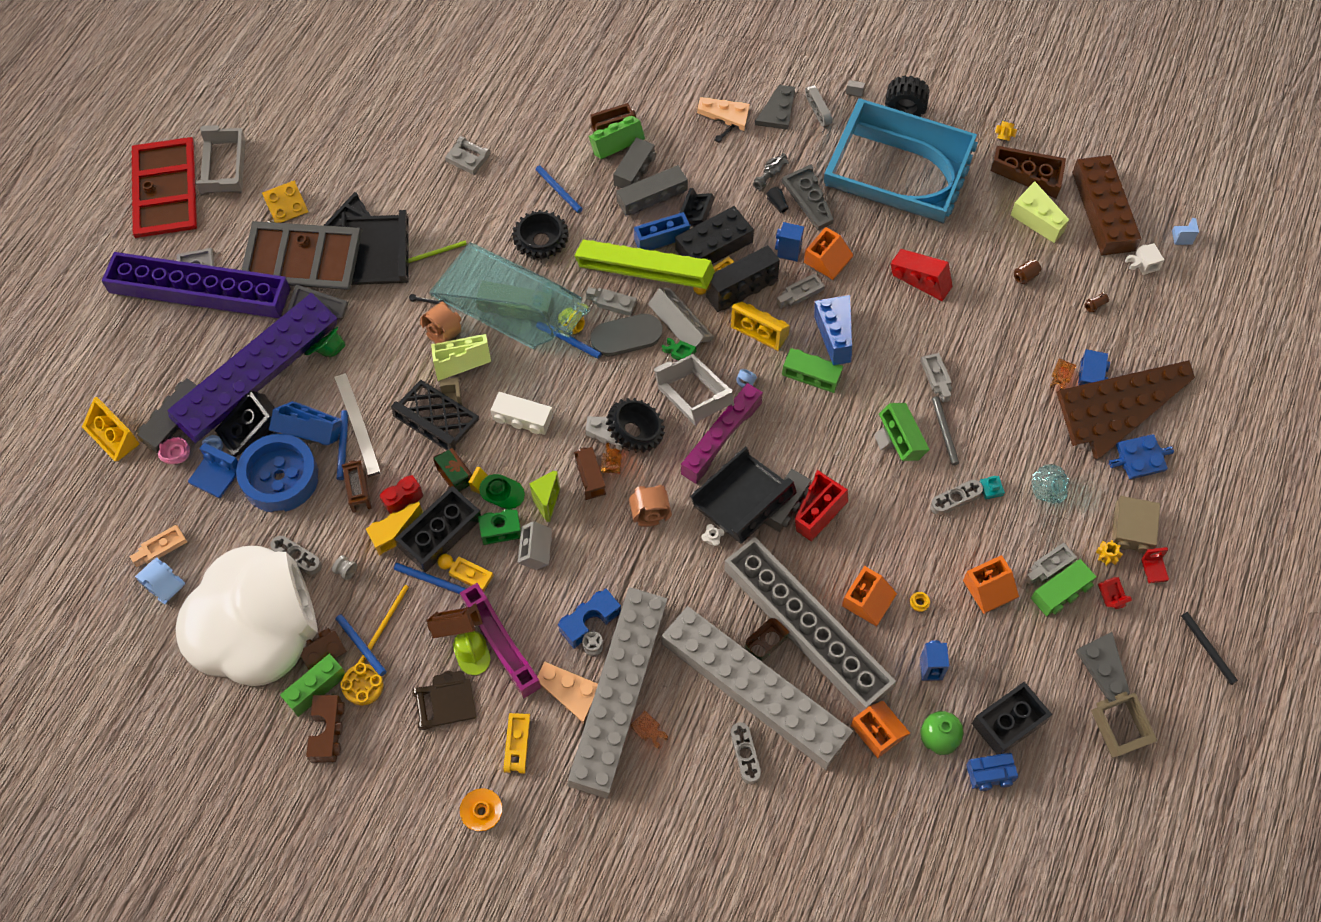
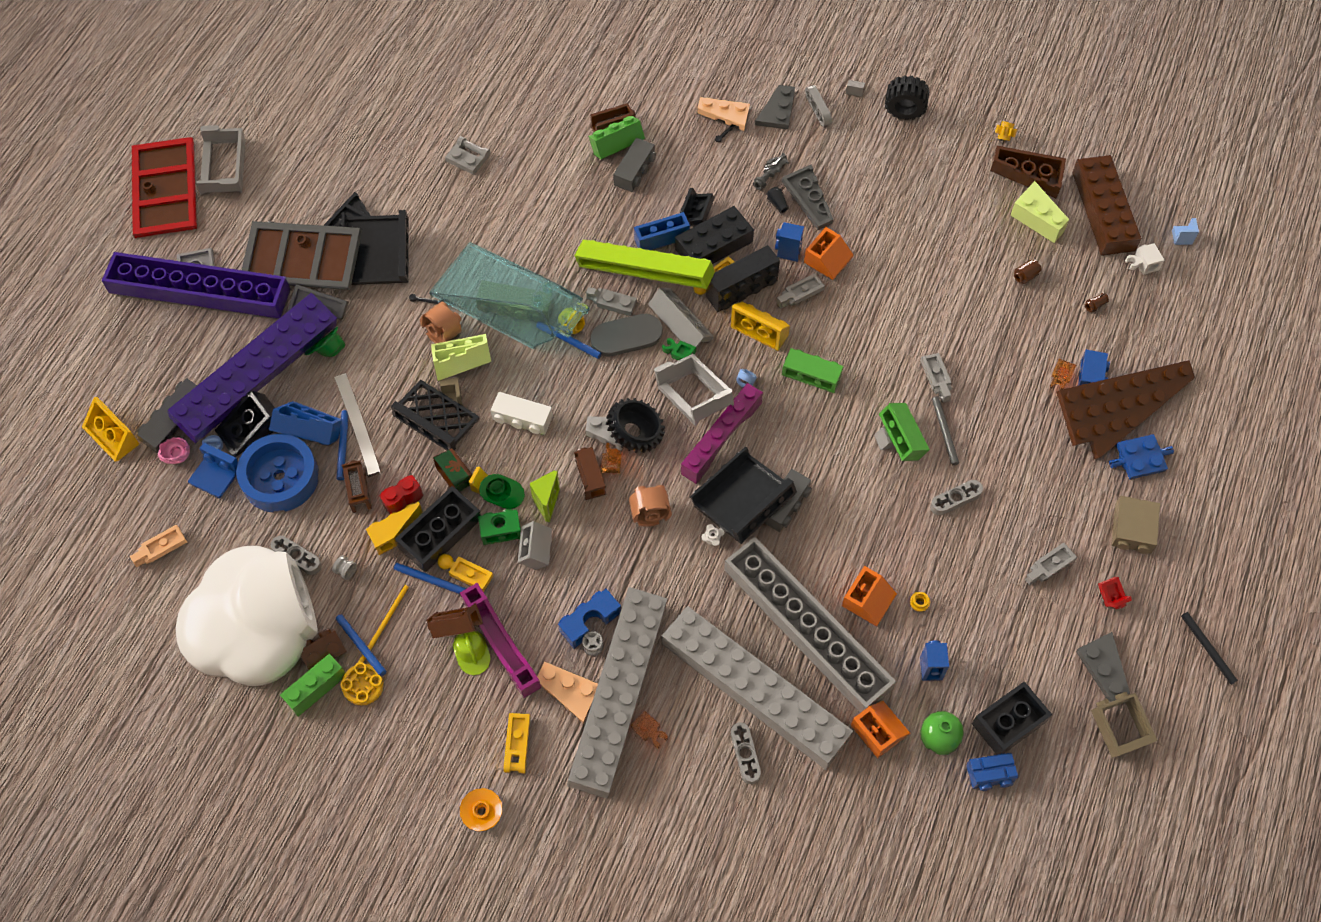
(160, 580): light blue brick -> none
(285, 202): yellow hinge -> none
(325, 746): reddish brown arch -> none
(444, 249): lime axle -> none
(450, 700): dark brown piece -> none
(536, 224): black gear -> none
(559, 189): blue bar -> none
(652, 190): dark grey brick -> none
(770, 625): reddish brown piece -> none
(820, 506): red wedge -> none
(834, 324): wedge -> none
(923, 273): red wedge -> none
(941, 144): dark azure panel -> none
(991, 584): orange slope -> none
(992, 487): teal tile -> none
(1050, 484): clear light blue hair -> none
(1064, 588): bright green brick -> none
(1109, 552): yellow gear -> none
(1154, 565): red bracket -> none

